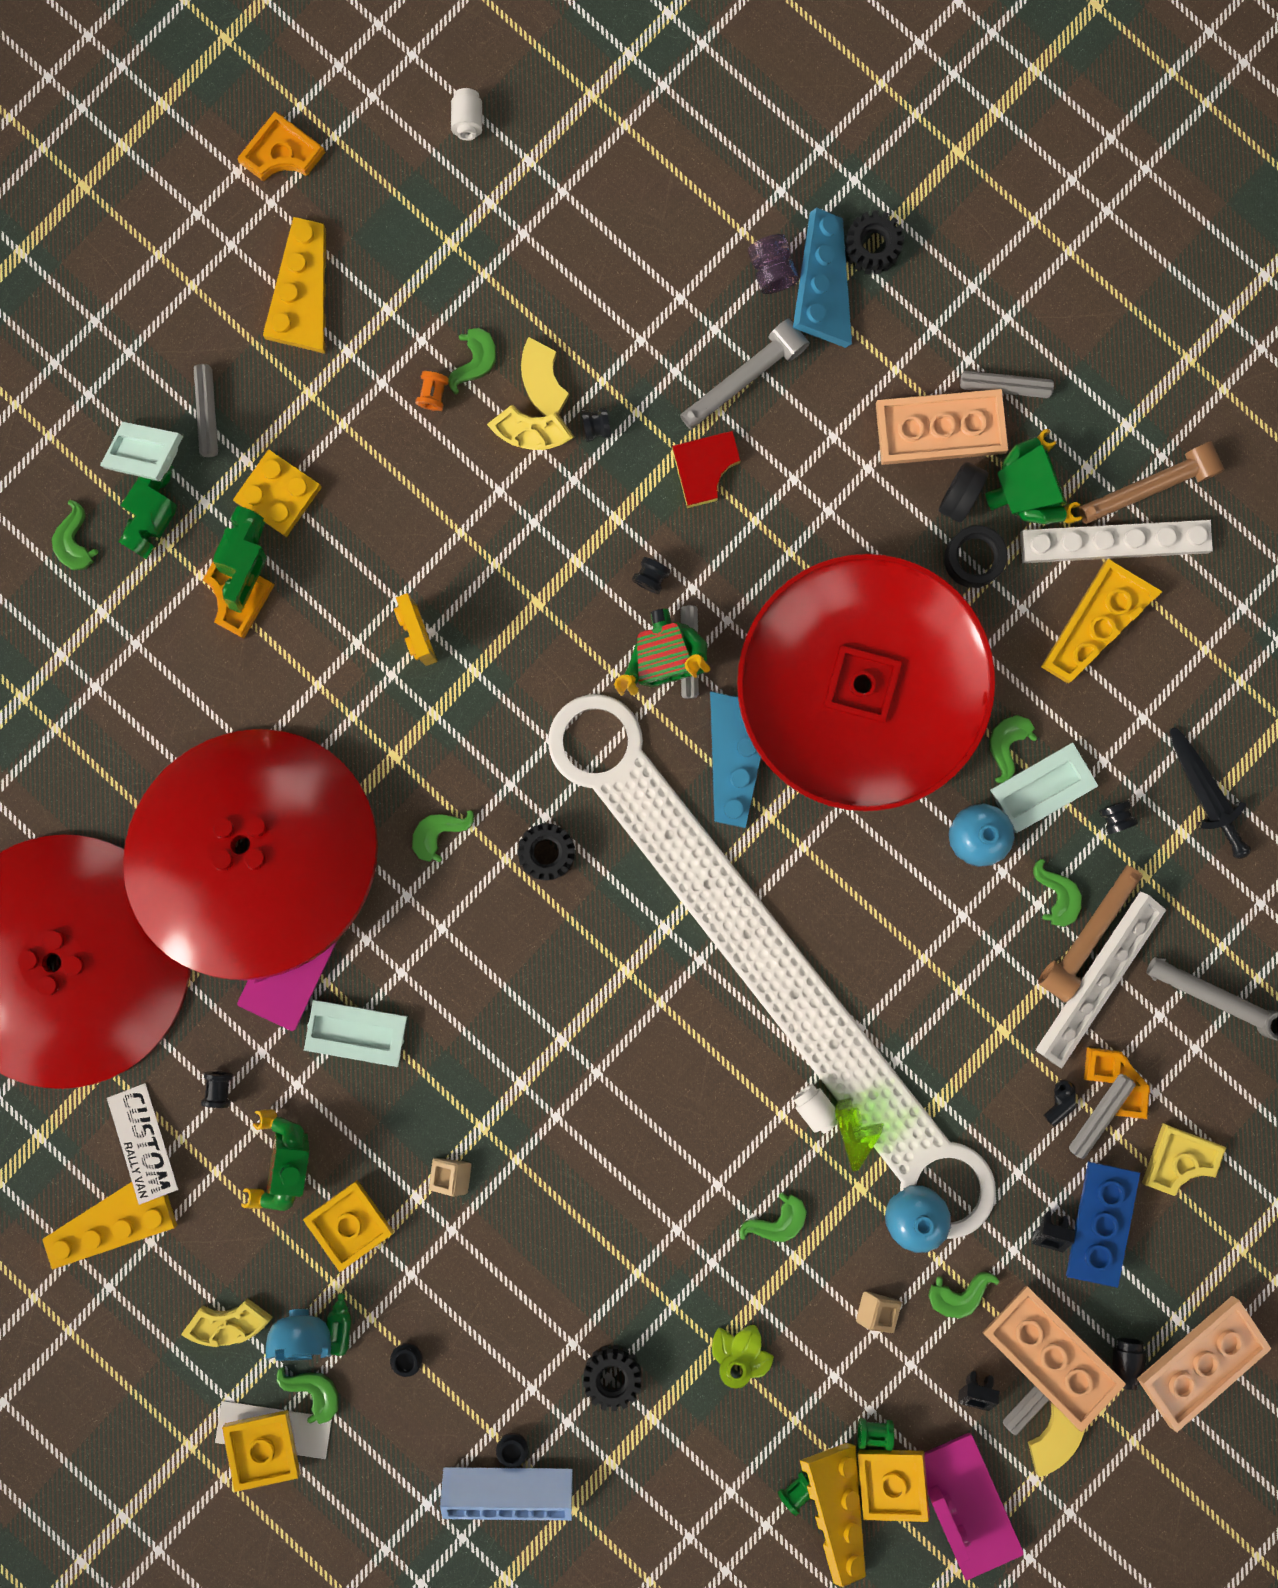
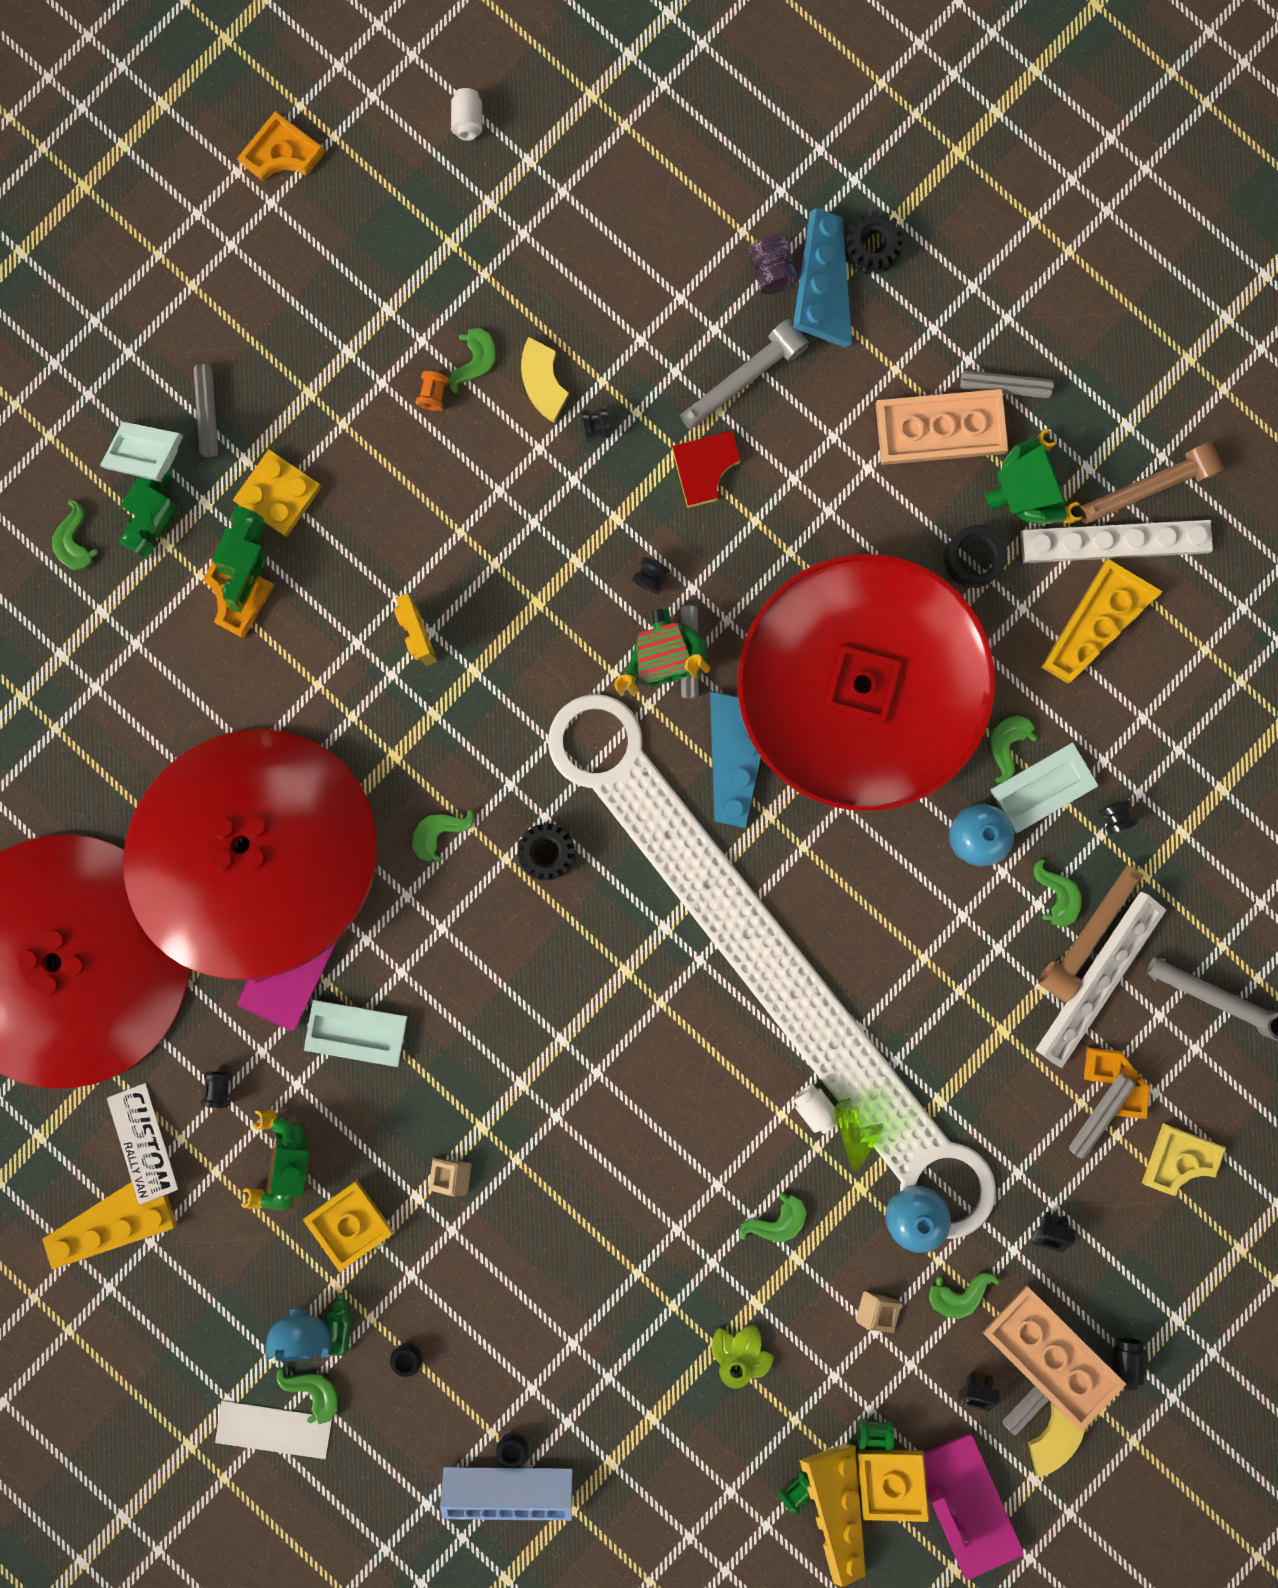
(226, 1327): light yellow tile -> none
(261, 1450): yellow plate -> none
(298, 298): yellow wing -> none
(529, 431): light yellow tile -> none
(612, 1397): black tyre -> none
(963, 491): black tyre -> none
(1064, 1102): black arm -> none
(1103, 1224): blue brick -> none
(1204, 1363): light nougat plate -> none
(1209, 794): black sword -> none

